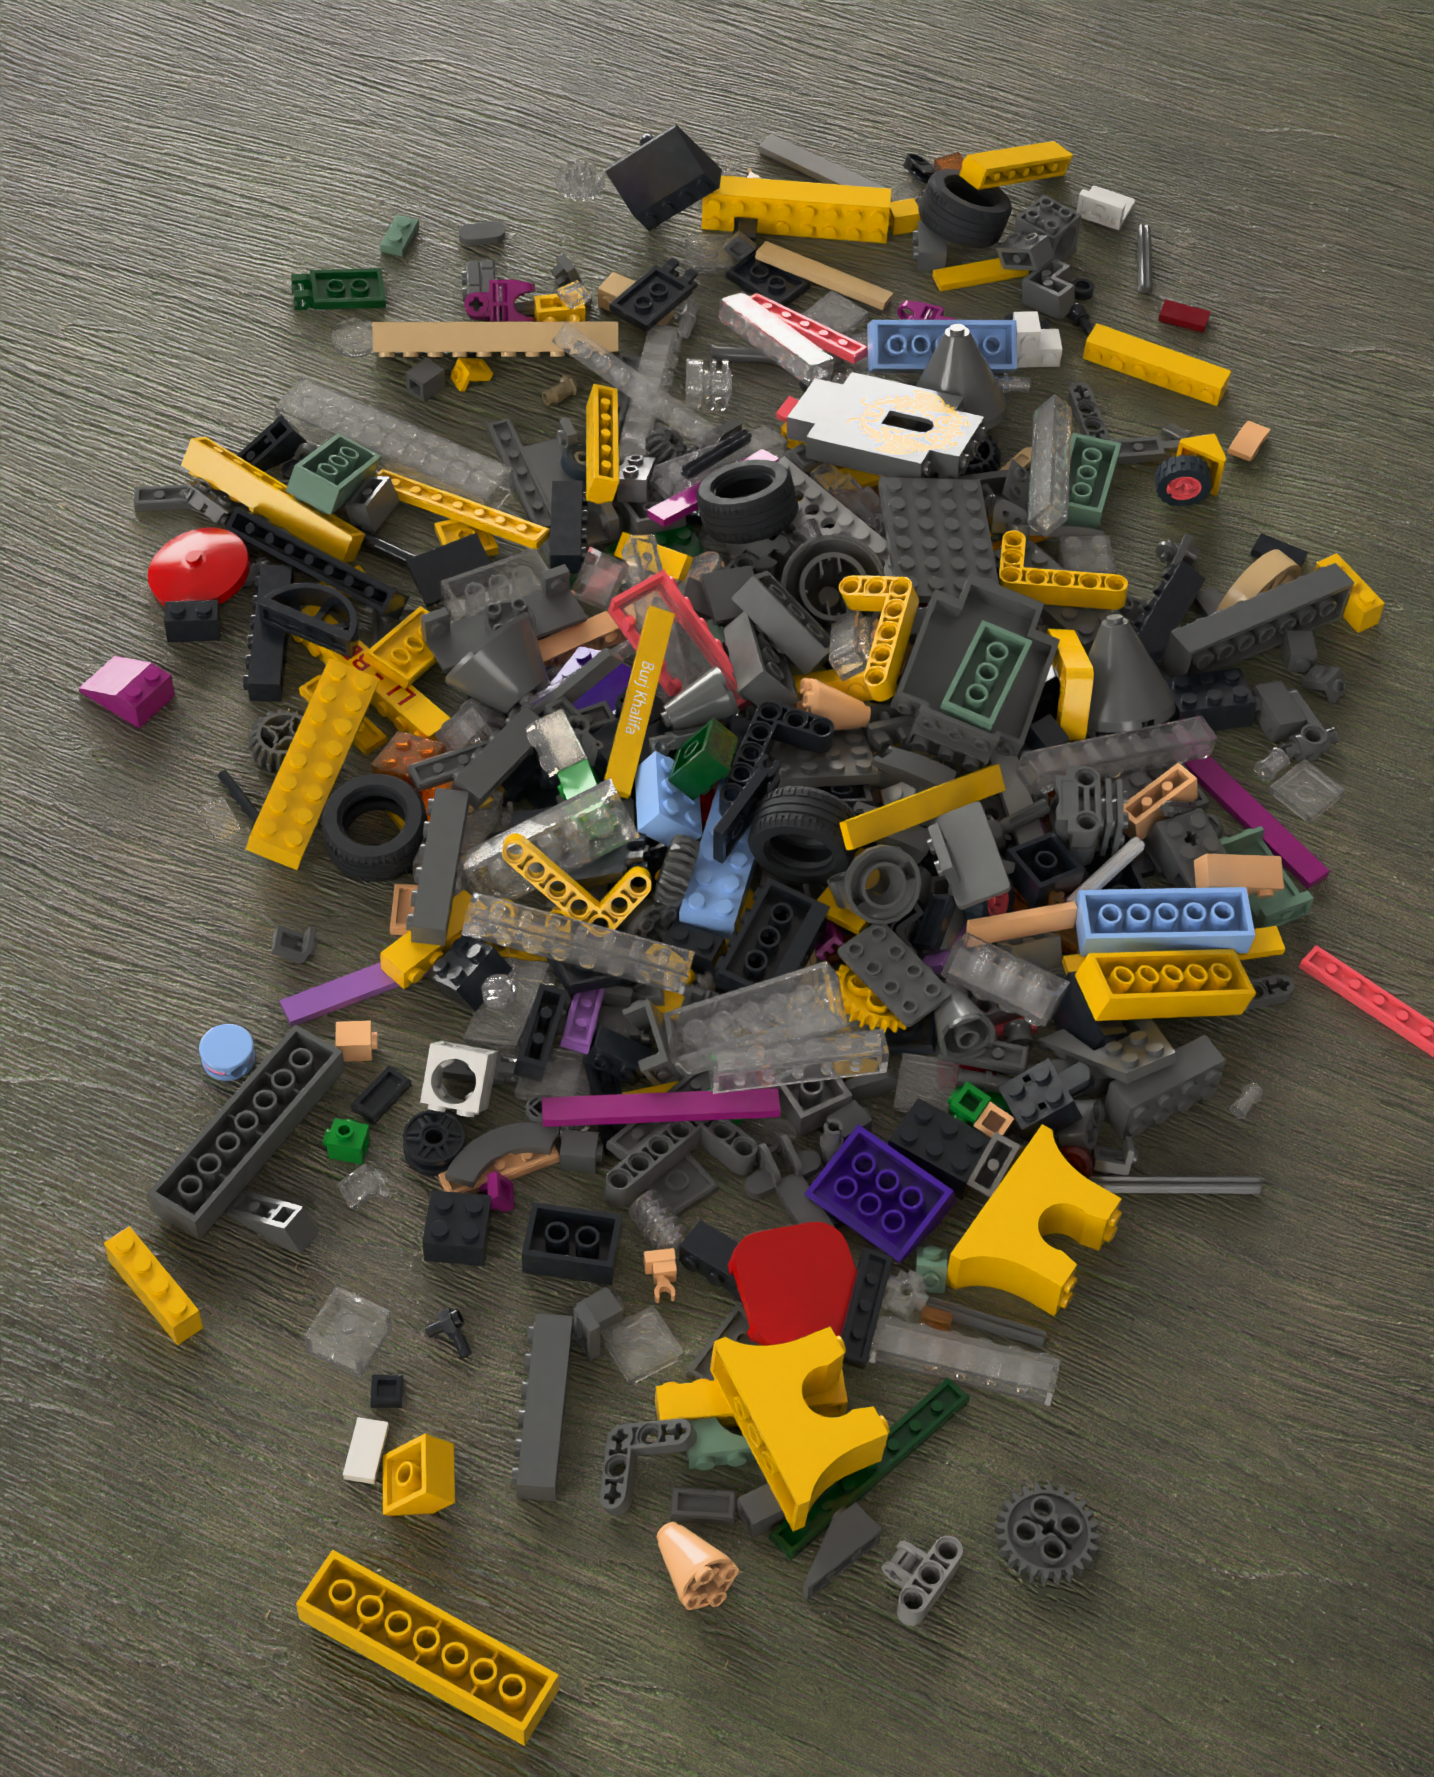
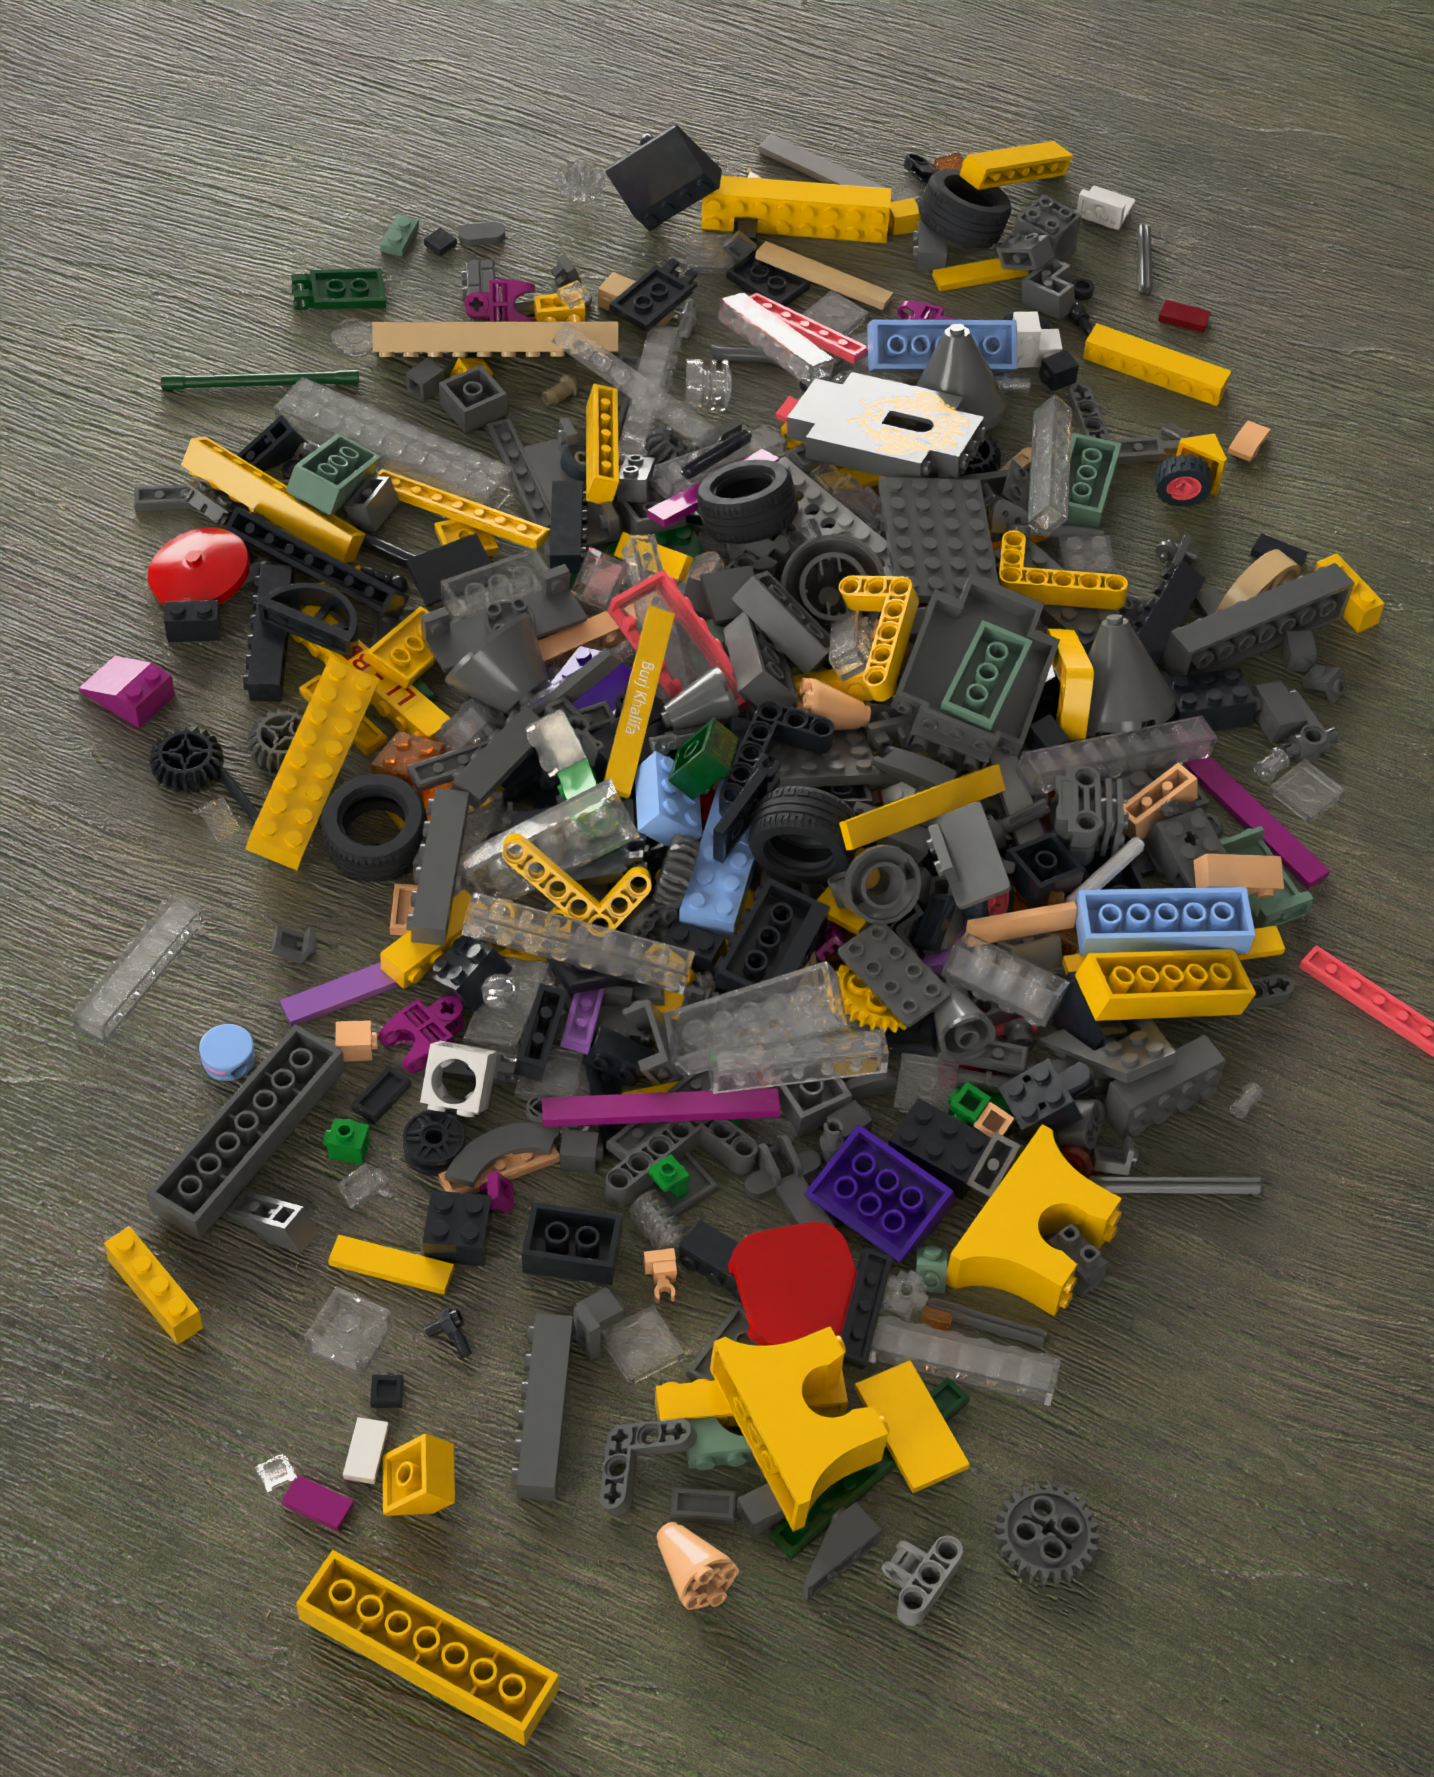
(137, 968): none -> clear brick
(181, 382): none -> dark green piece
(186, 760): none -> black gear
(275, 1472): none -> clear tile
(317, 1503): none -> magenta tile
(391, 1264): none -> yellow tile
(397, 581): none -> black bar
(423, 1028): none -> magenta piece
(425, 690): none -> dark green tile
(440, 241): none -> black tile
(473, 398): none -> dark grey brick
(670, 1176): none -> green bracket
(918, 1433): none -> yellow tile
(1058, 370): none -> black brick
(1090, 1264): none -> dark grey hips

